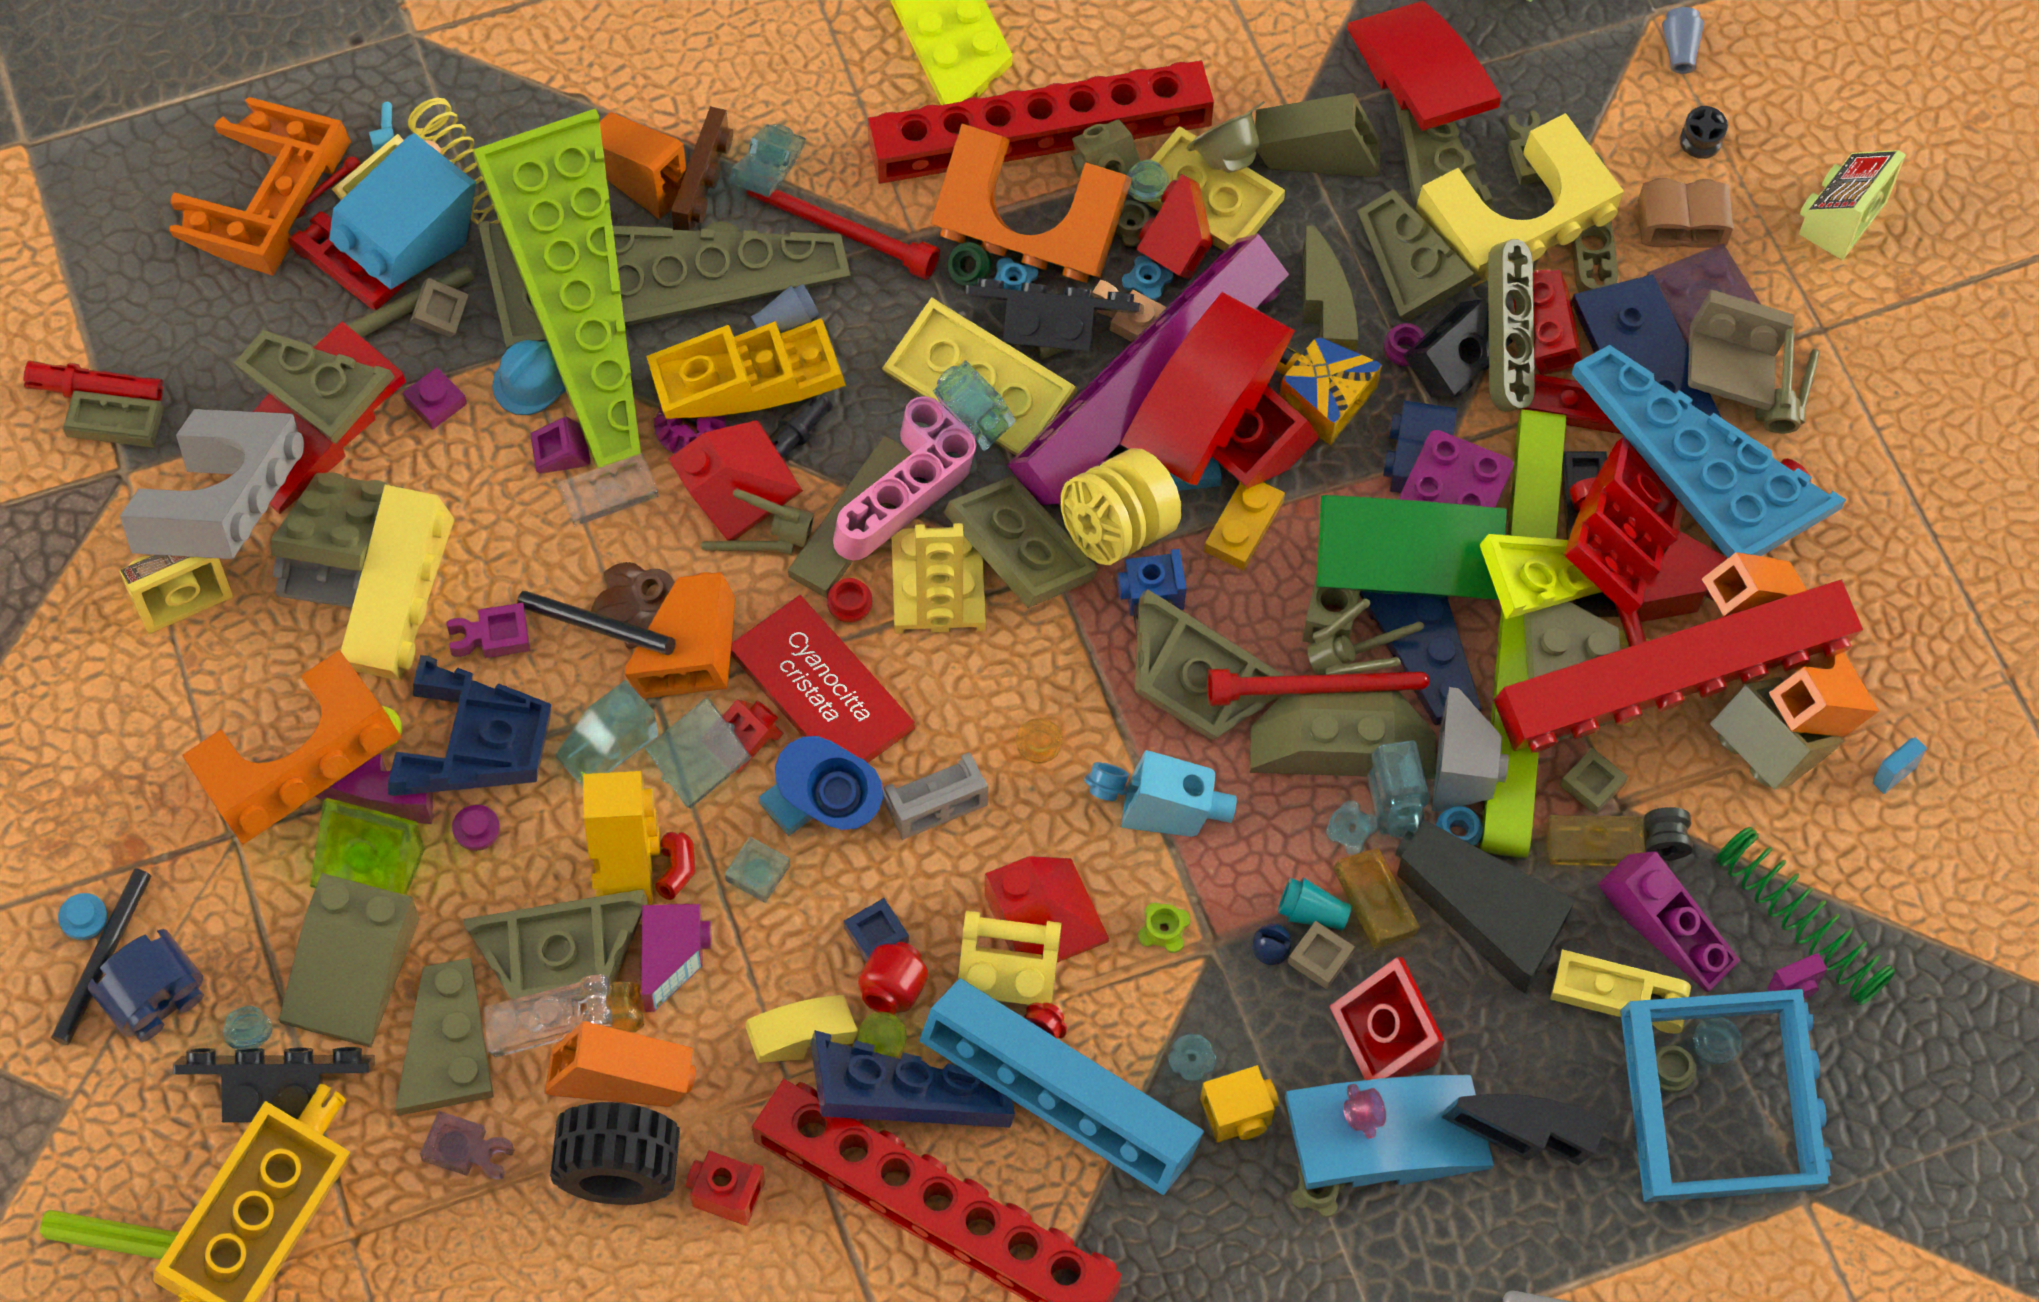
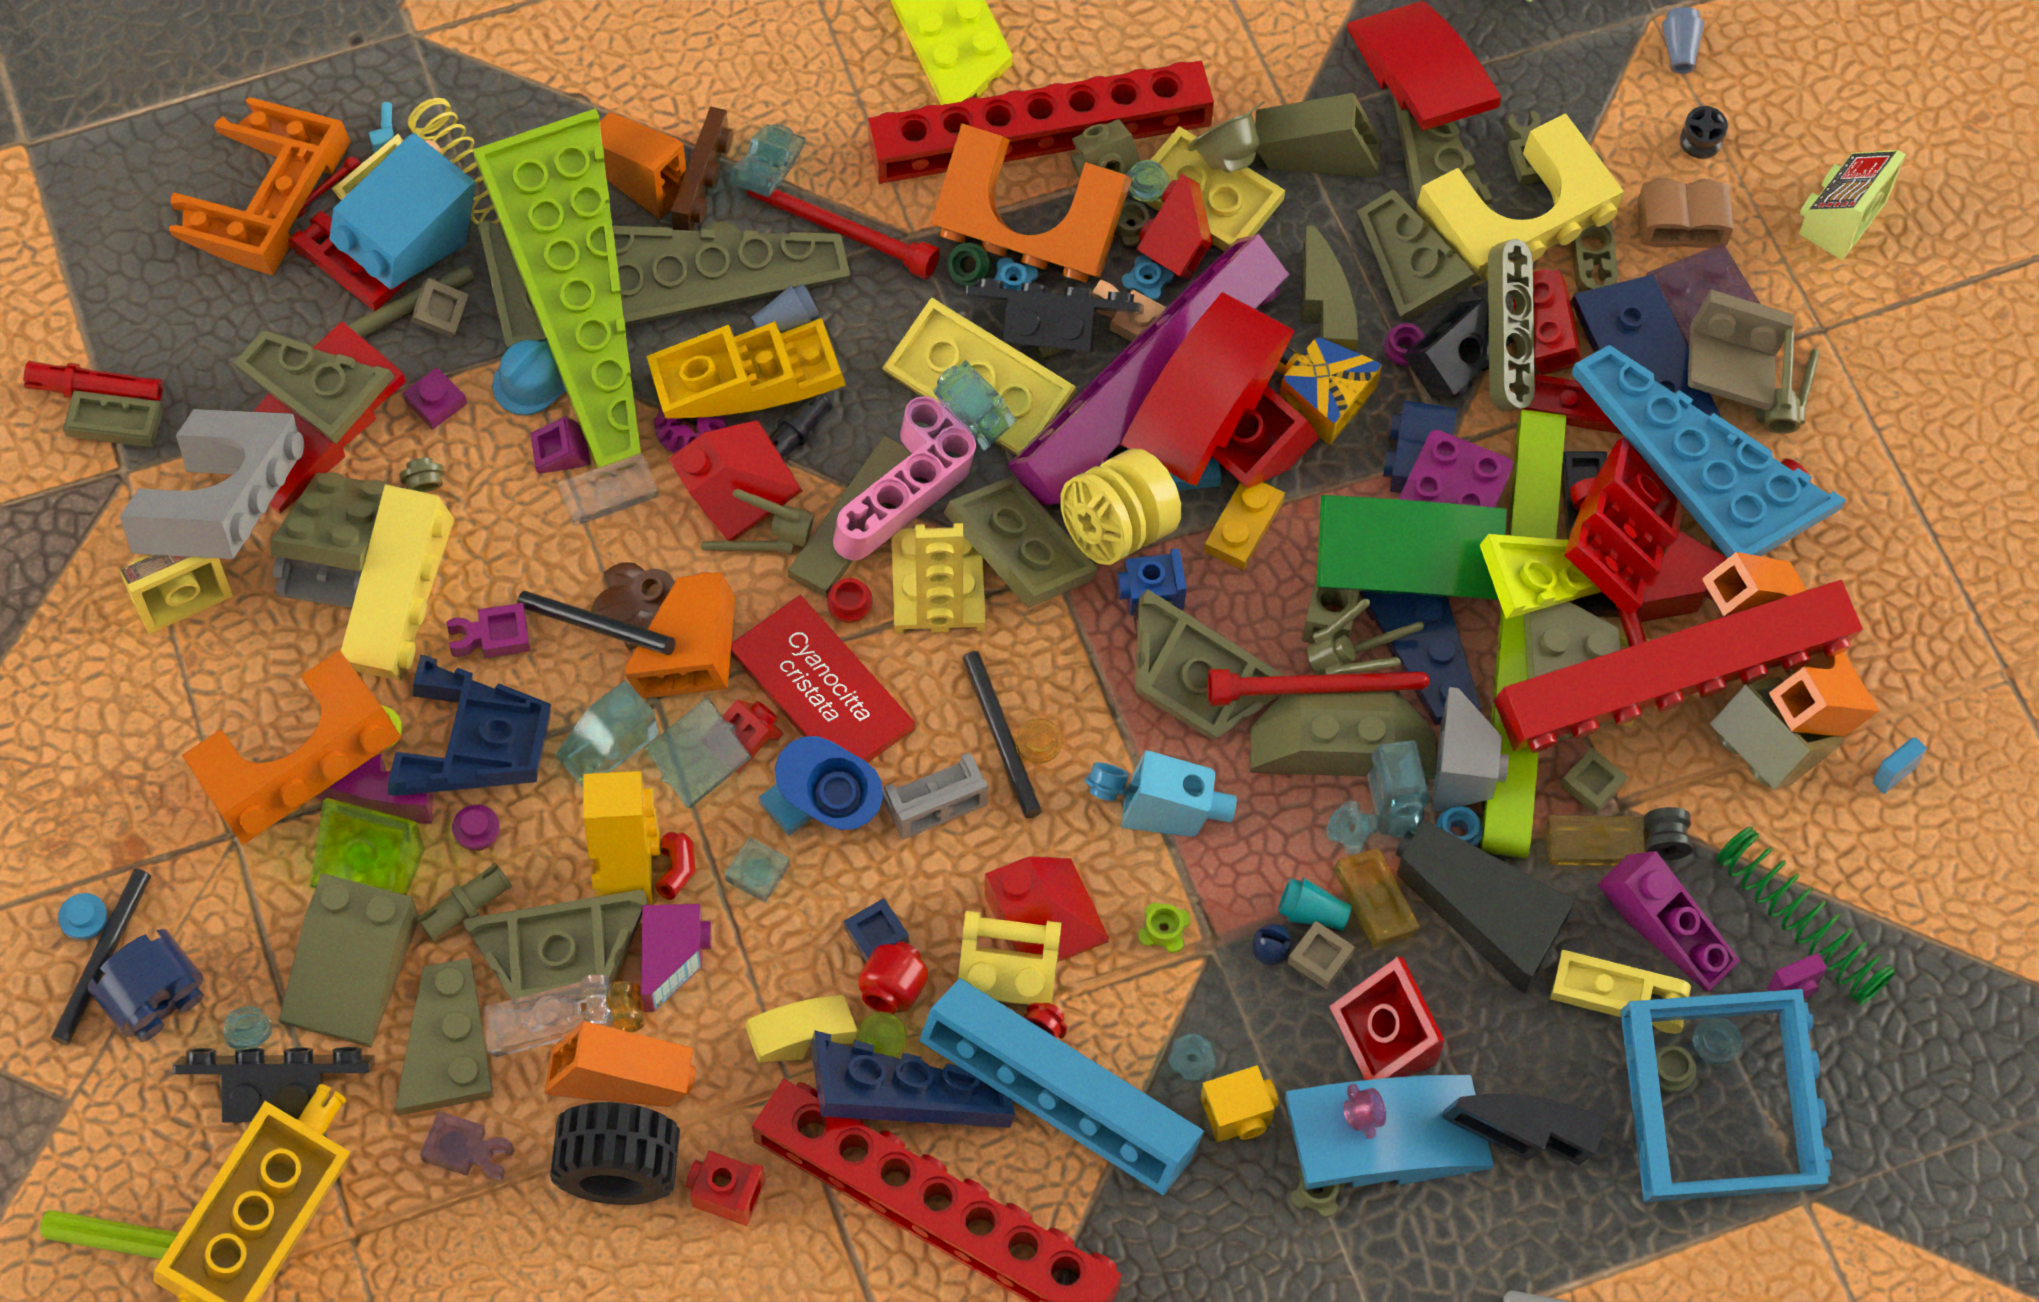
(422, 475): none -> olive plate
(464, 902): none -> olive pin
(1002, 734): none -> black bar

